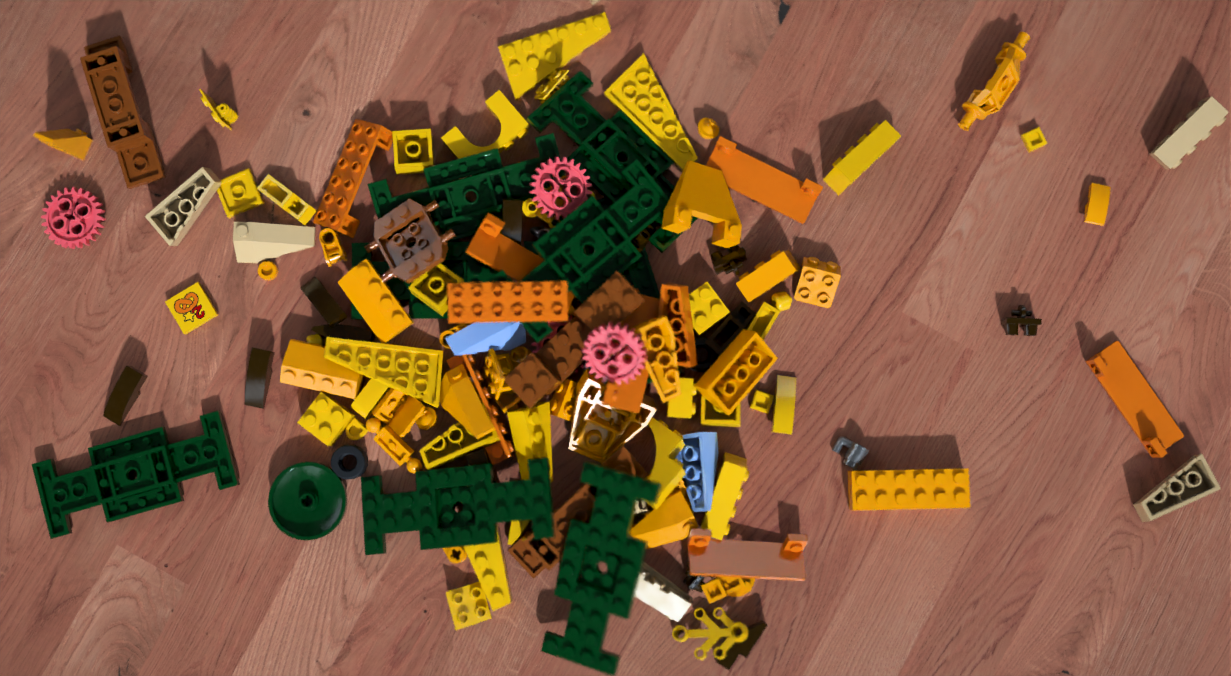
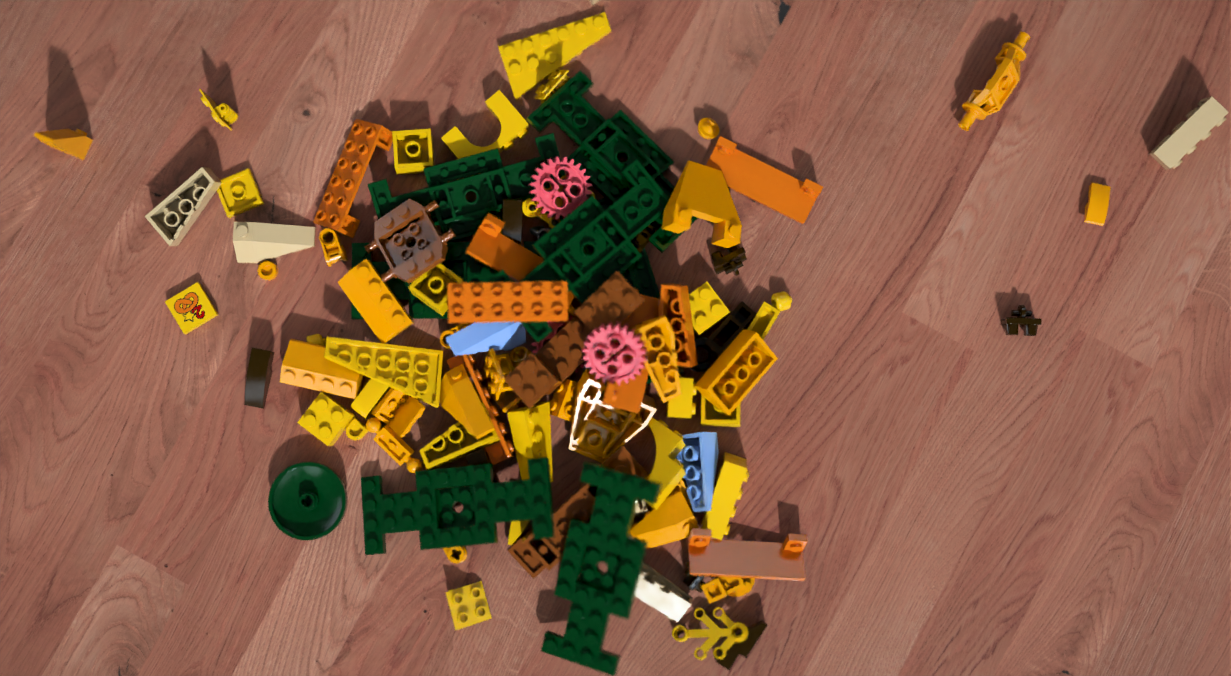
(89, 222): coral gear -> none
(124, 130): dark orange bracket -> none
(124, 394): dark brown slope -> none
(157, 466): dark green piece -> none
(286, 199): yellow slope -> none
(323, 302): dark brown slope -> none
(340, 470): black tyre -> none
(345, 332): dark brown slope -> none
(428, 419): light orange hat -> none
(491, 571): yellow wedge -> none
(647, 106): yellow wing -> none
(762, 401): yellow tile -> none
(767, 275): light orange wedge -> none
(784, 405): yellow slope -> none
(817, 282): light orange bracket -> none
(855, 453): flat silver piece -> none
(861, 157): yellow wedge -> none
(908, 489): light orange brick -> none
(1033, 139): yellow tile -> none
(1135, 399): orange bracket -> none
(1180, 488): tan wedge -> none

